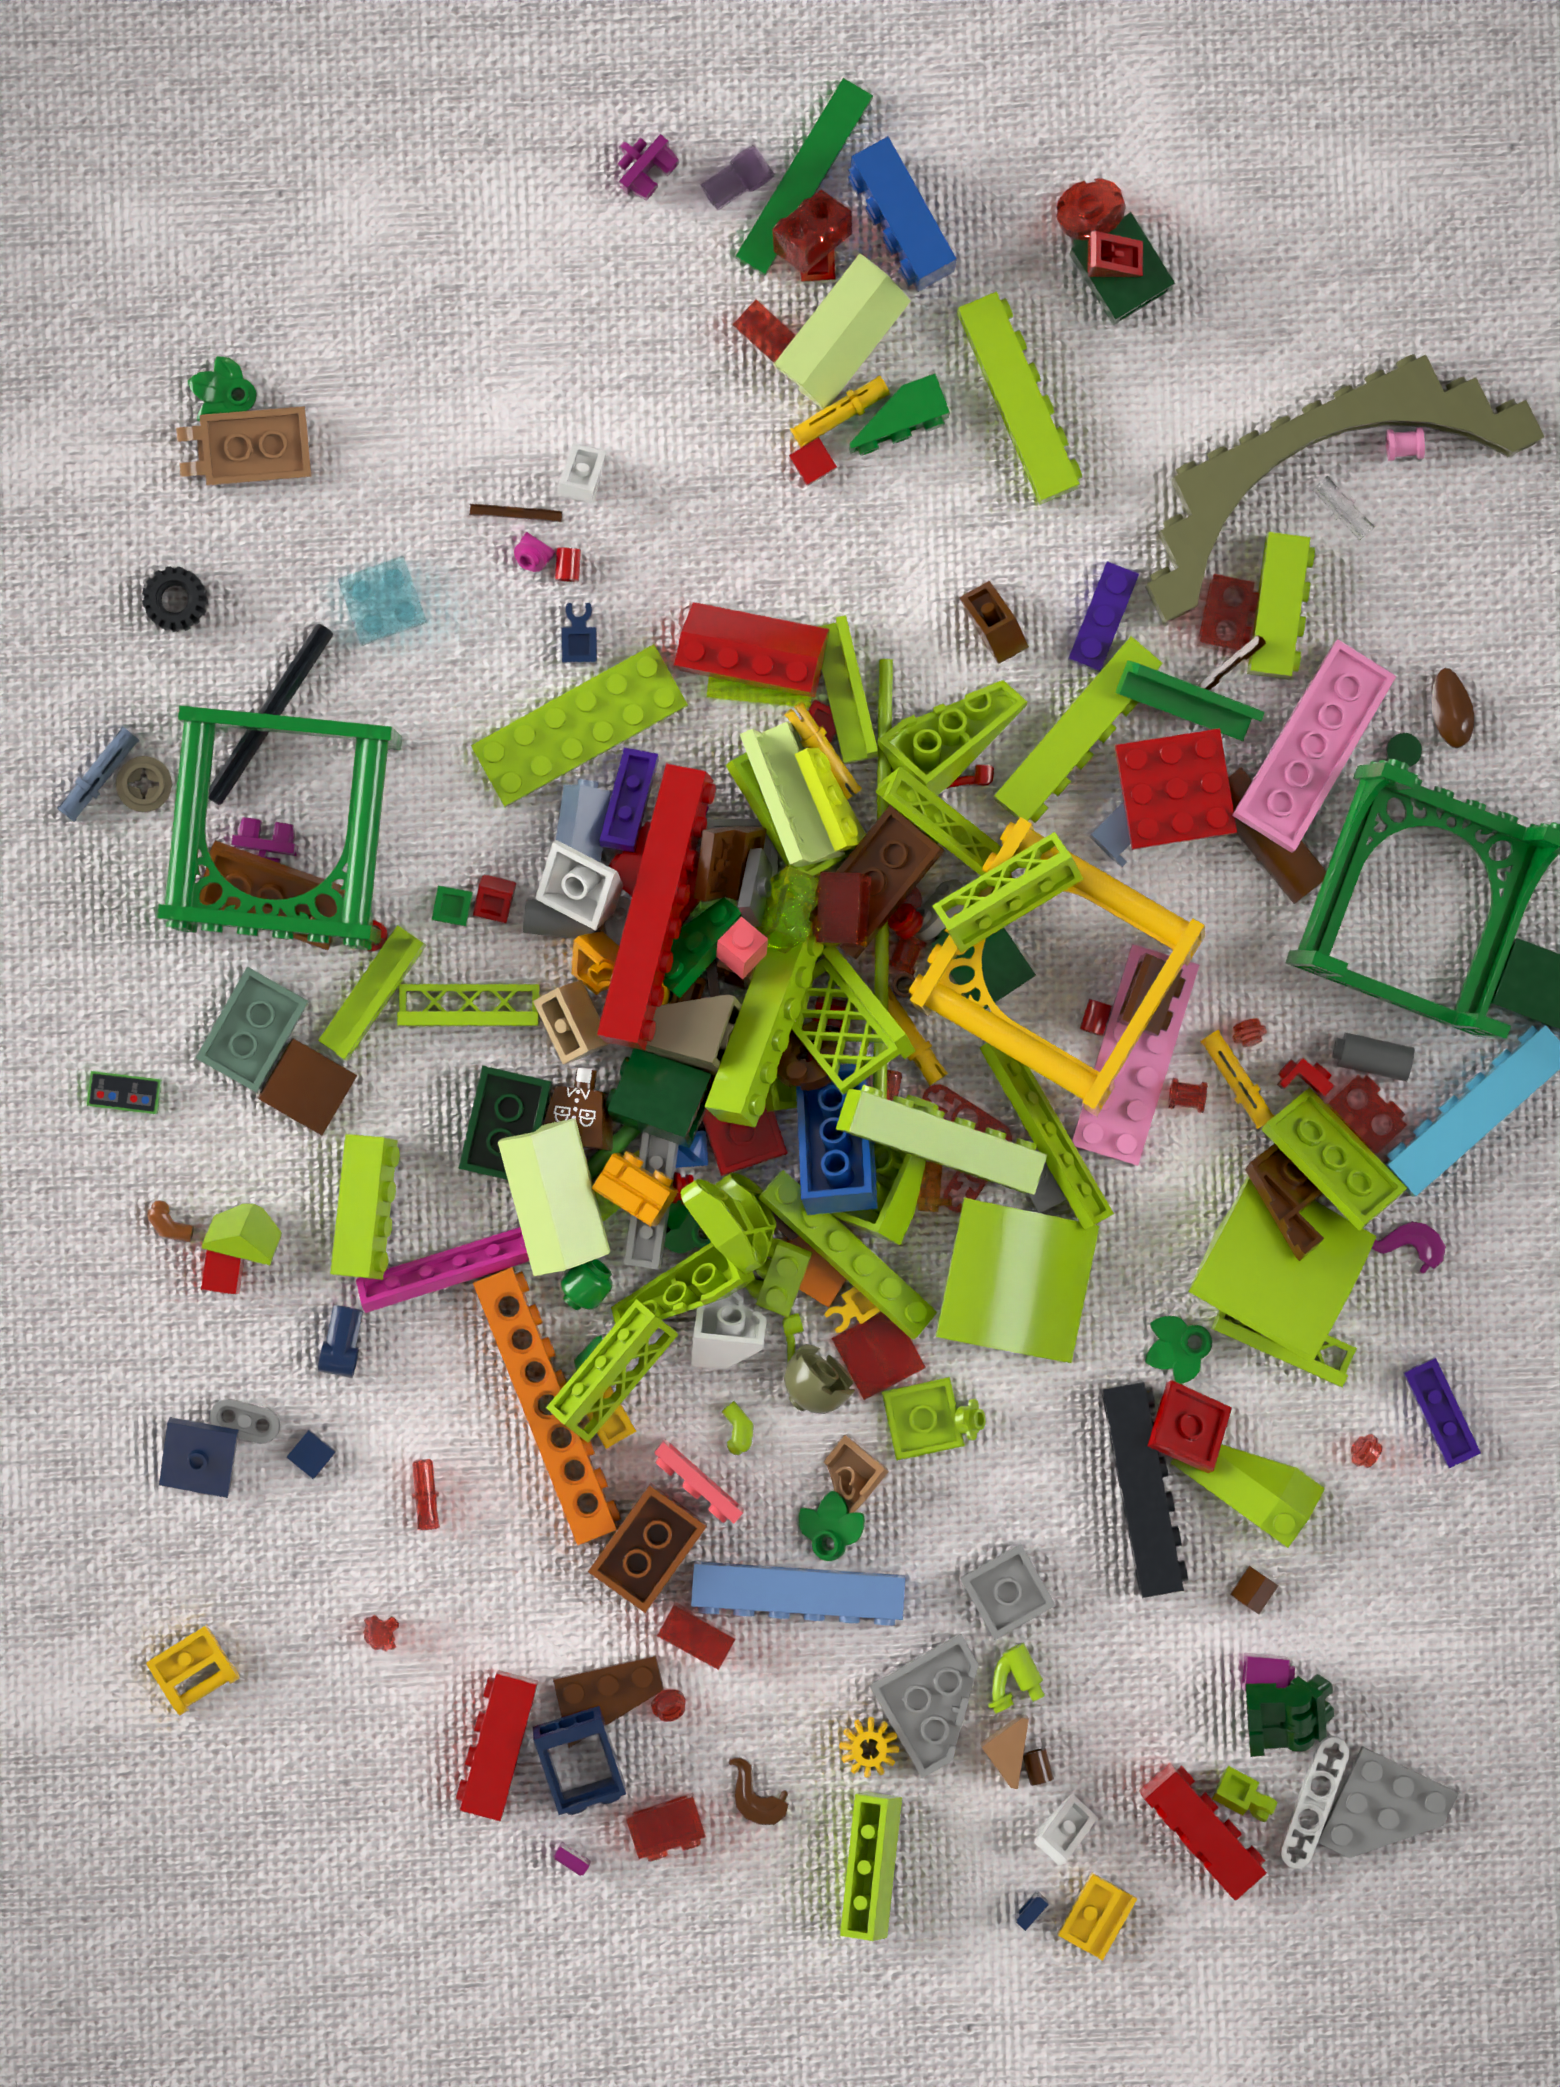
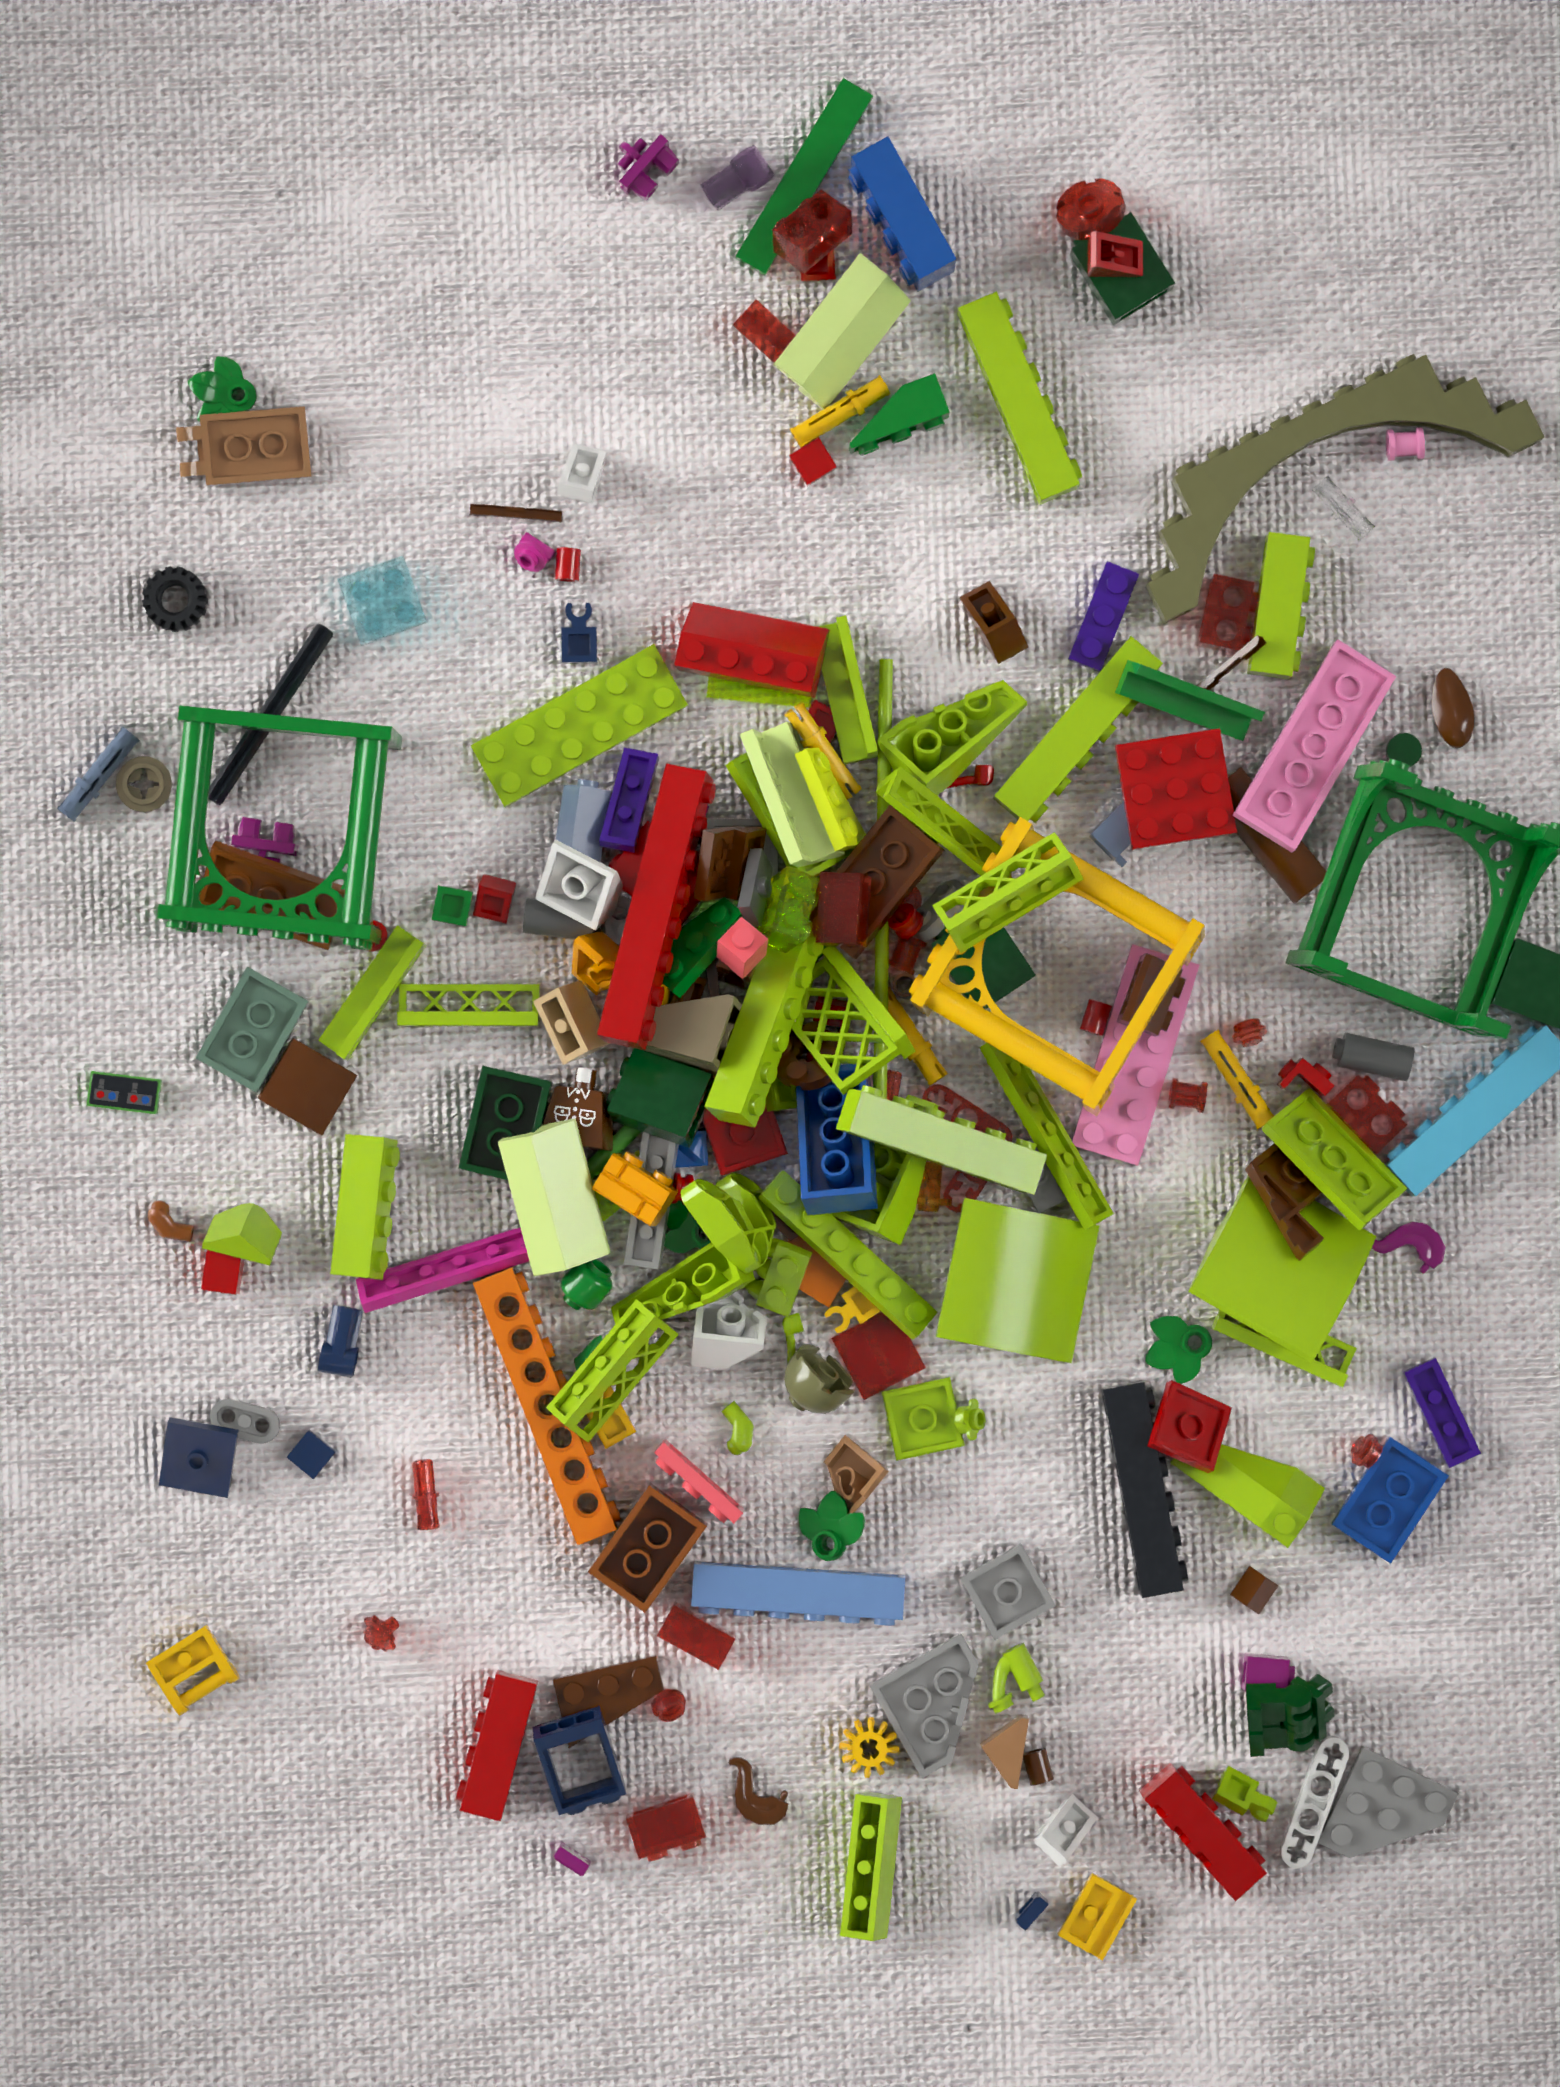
(1389, 1500): none -> blue plate

